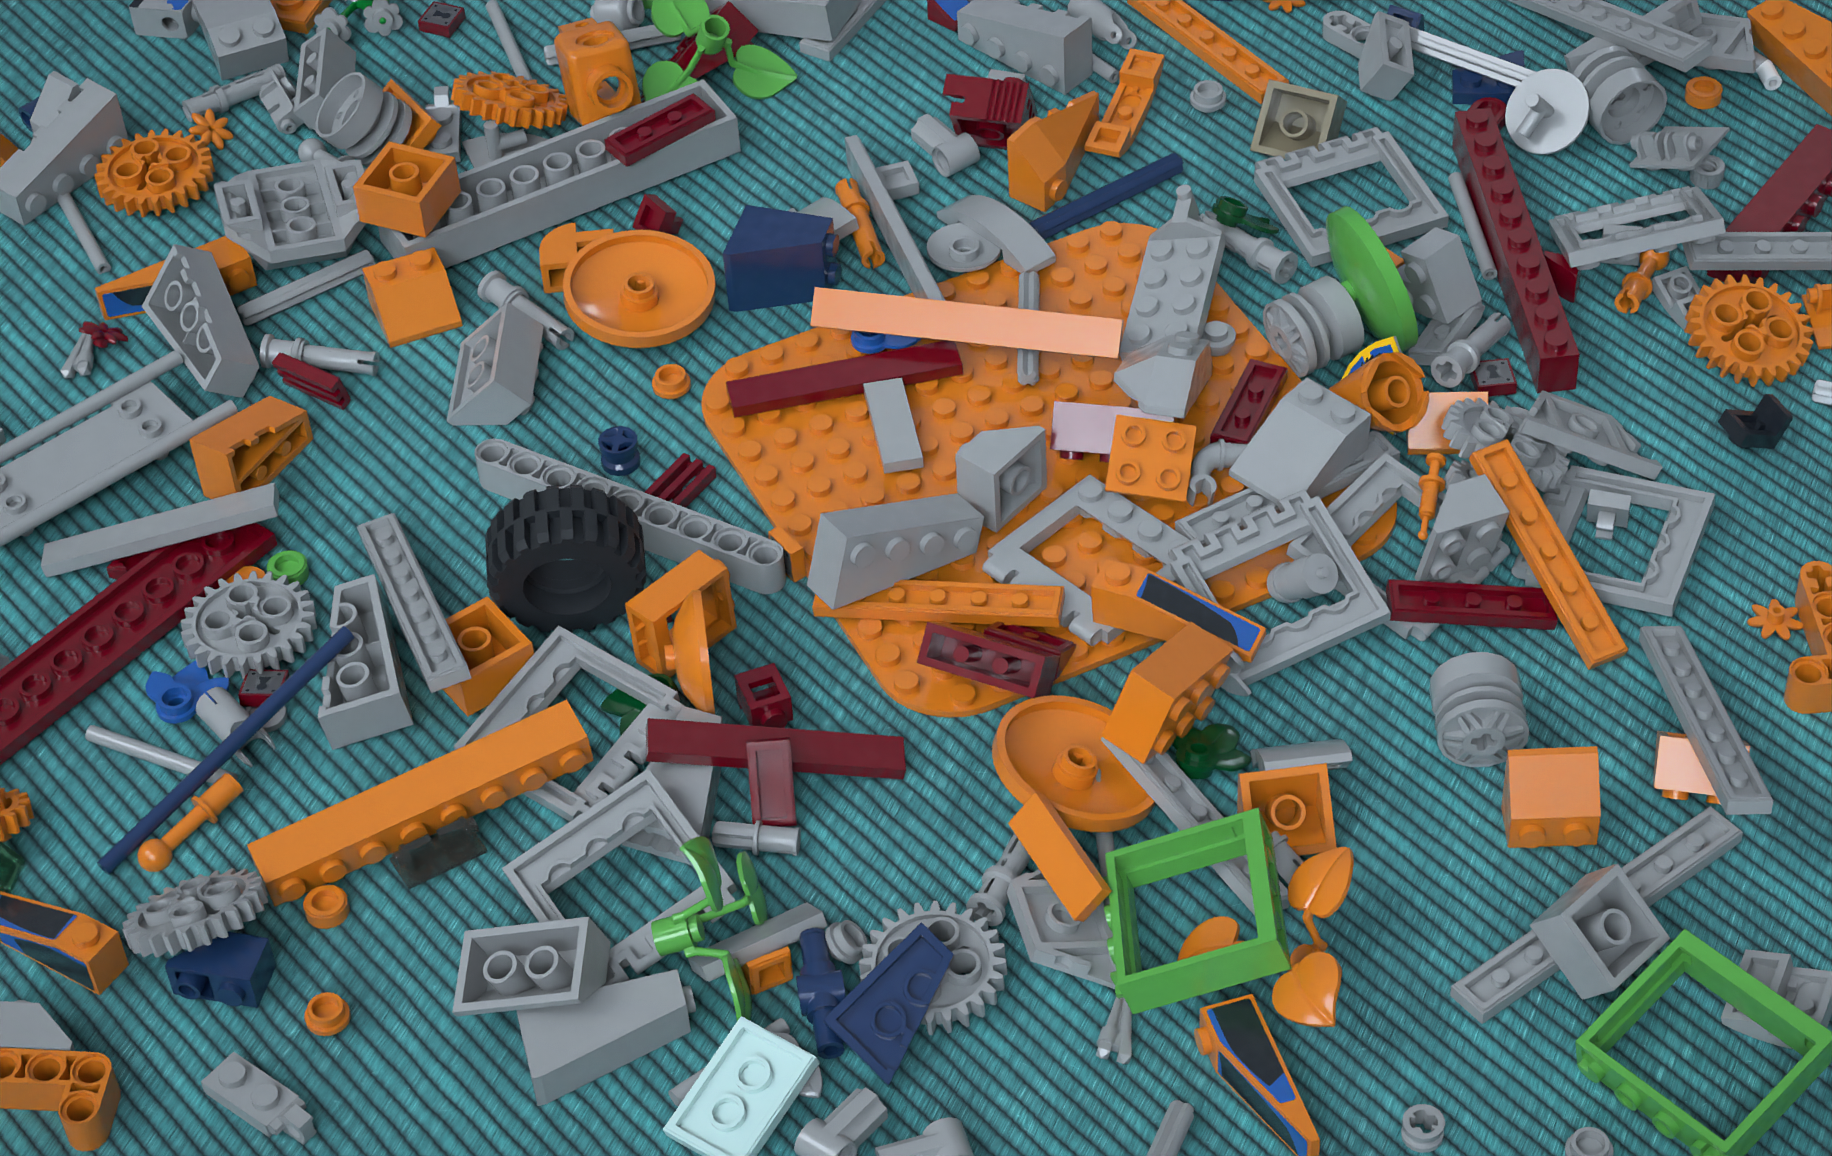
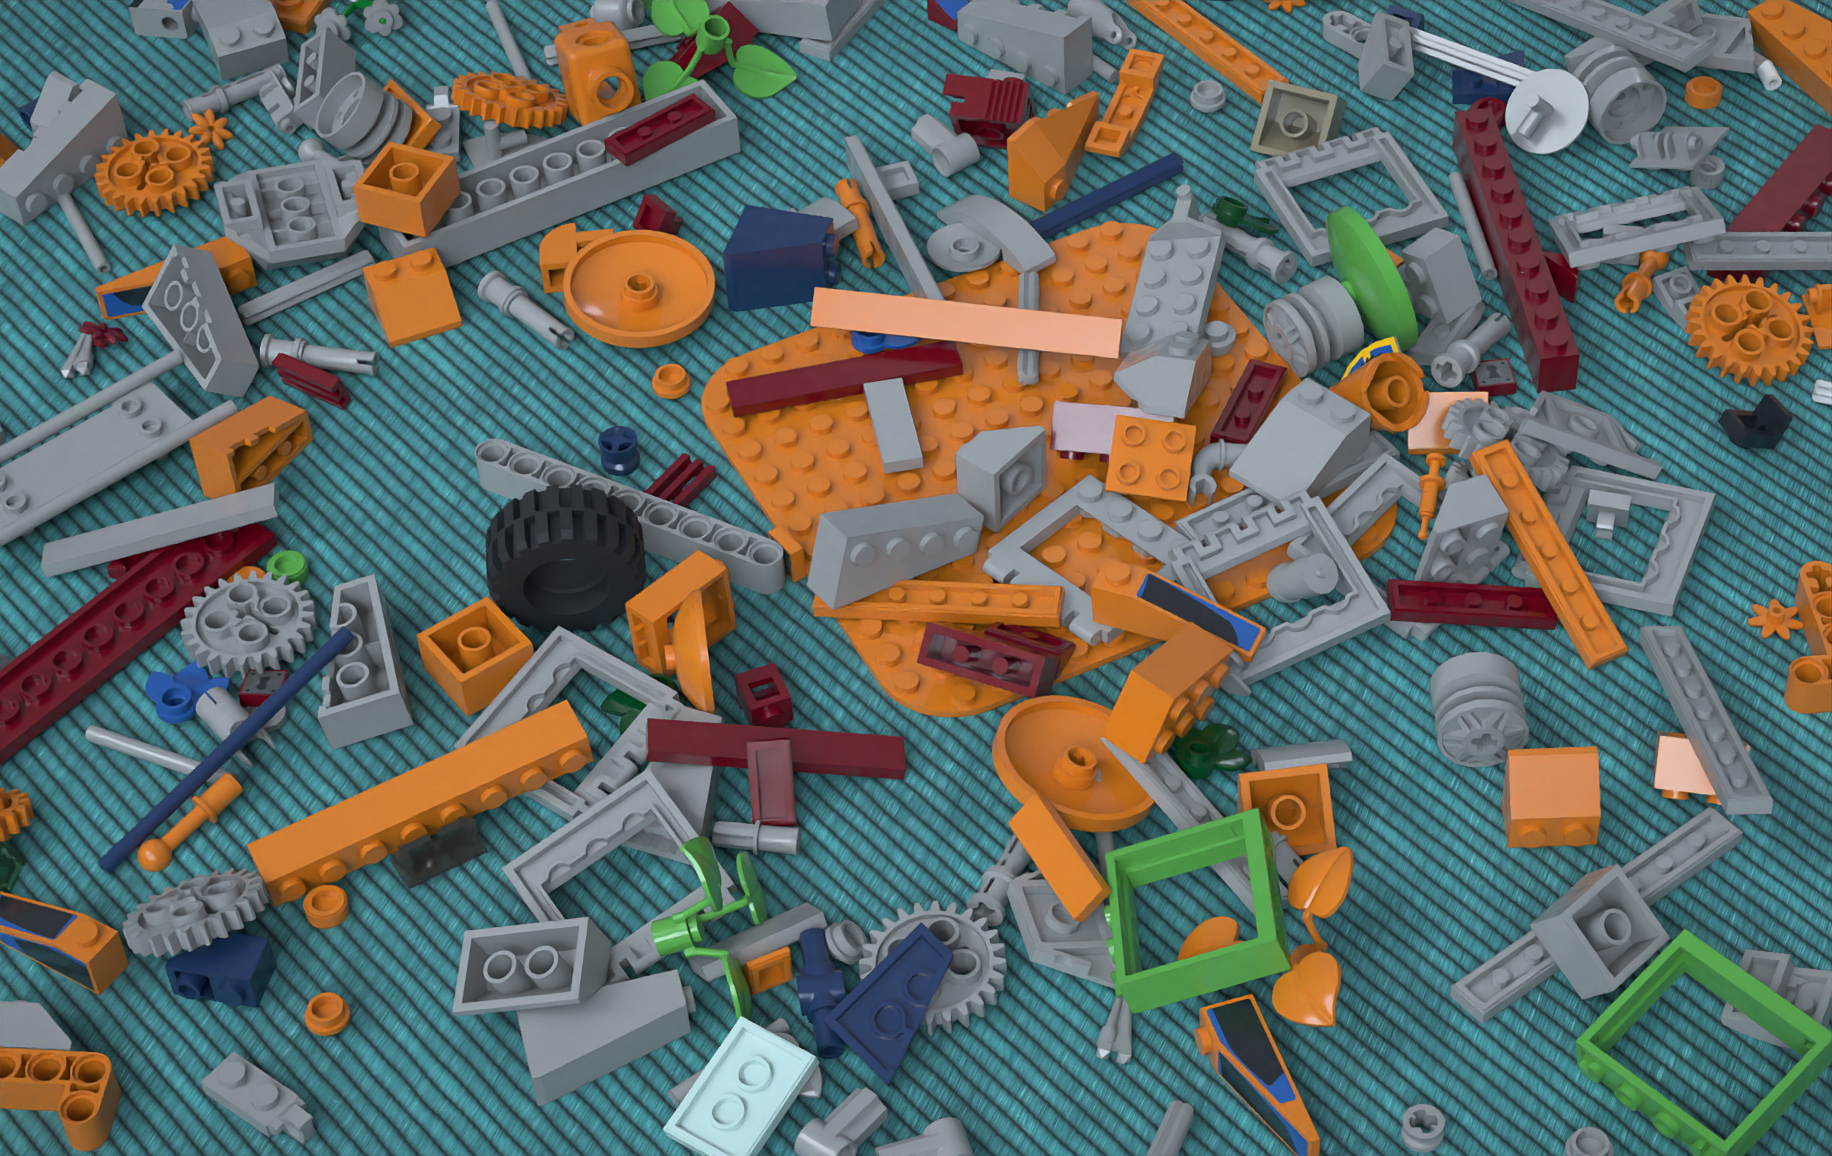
(413, 603): light grey tile -> none
(441, 19): tile -> none
(497, 370): light grey slope -> none

